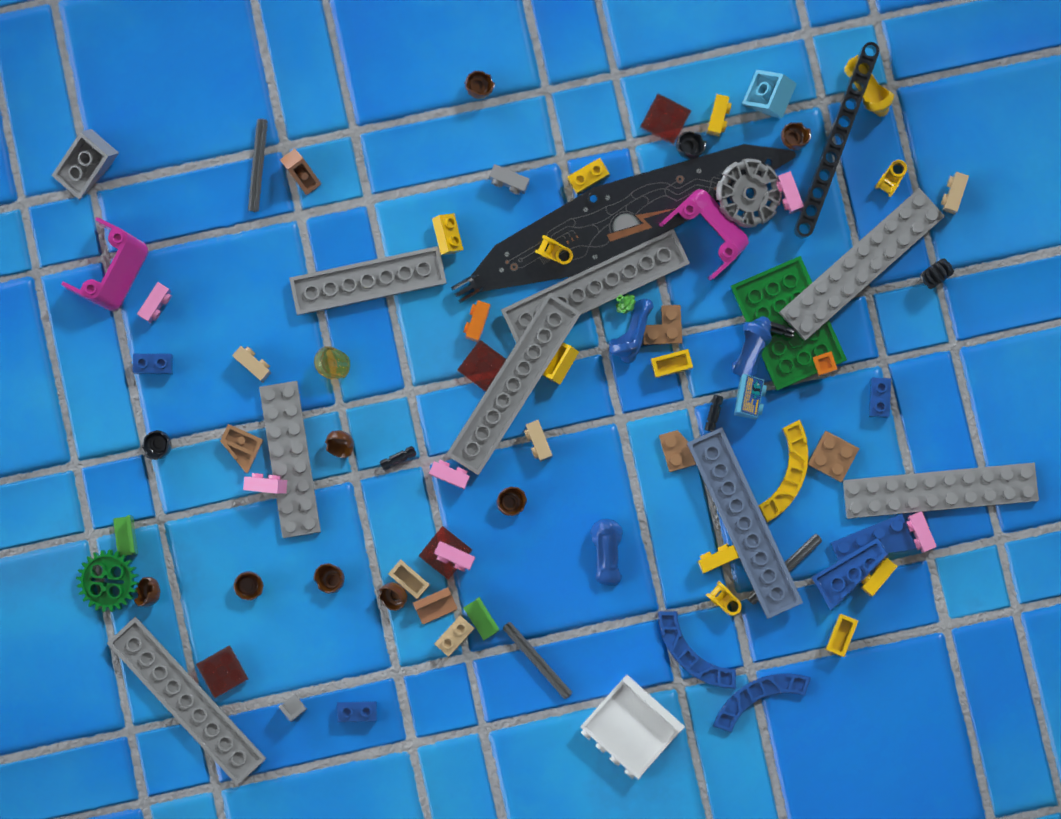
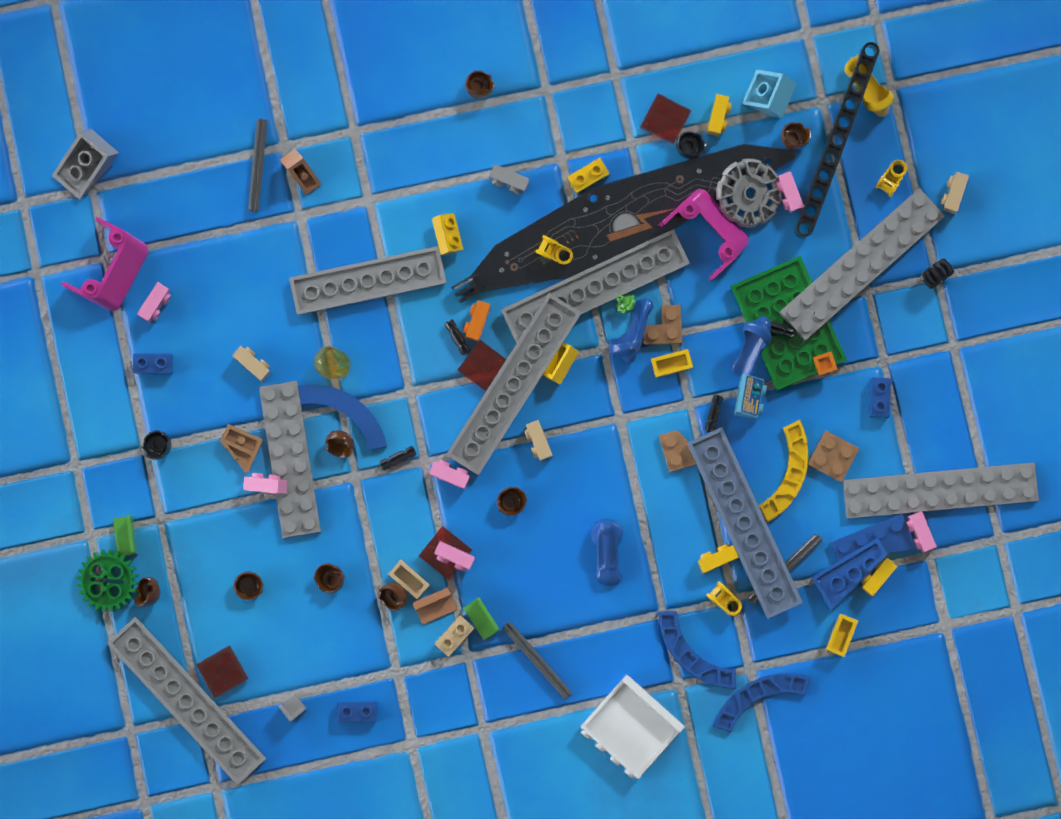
(349, 406): none -> blue tile
(457, 337): none -> black axle

